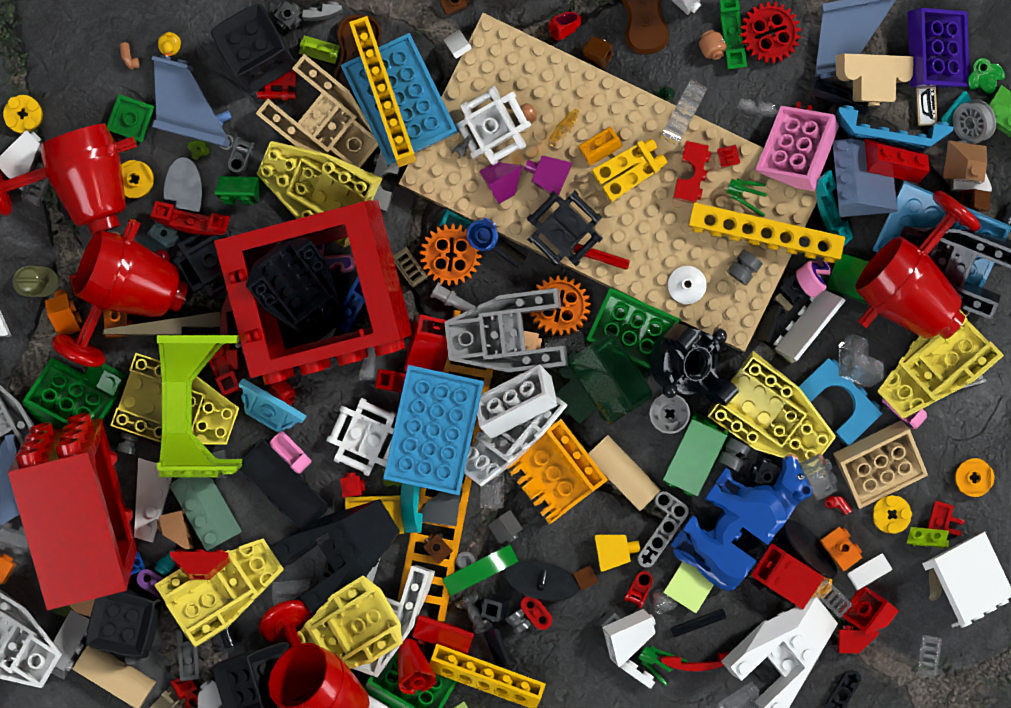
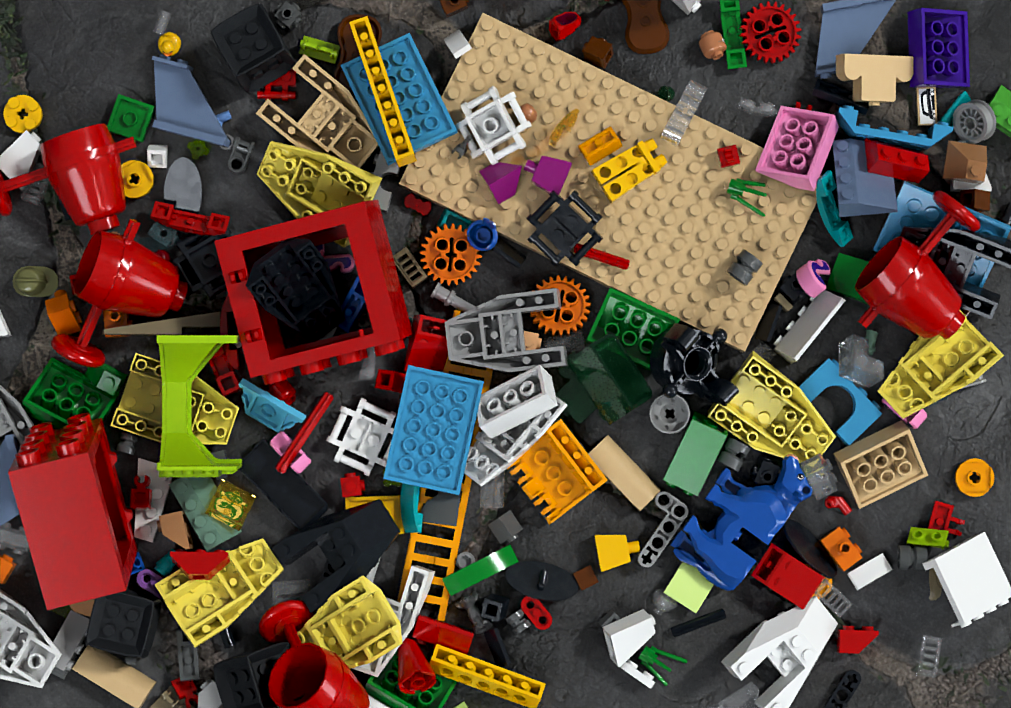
(126, 57): nougat arm -> none
(141, 497): none -> red plate
(157, 156): none -> white slope
(162, 22): none -> clear pin
(230, 504): none -> clear yellow slope
(238, 190): green slope -> none
(304, 433): none -> red axle
(328, 11): light grey slope -> none
(416, 204): none -> red piece
(437, 548): reddish brown brick -> none
(638, 589): red piece -> none
(675, 662): red slope -> none
(680, 292): white dish -> none
(696, 156): red arch -> none
(834, 242): yellow brick -> none
(869, 611): red slope -> none
(872, 337): none -> sand green pin
(891, 525): yellow plate -> none
(911, 557): none -> dark grey wheel
(987, 78): green plate -> none

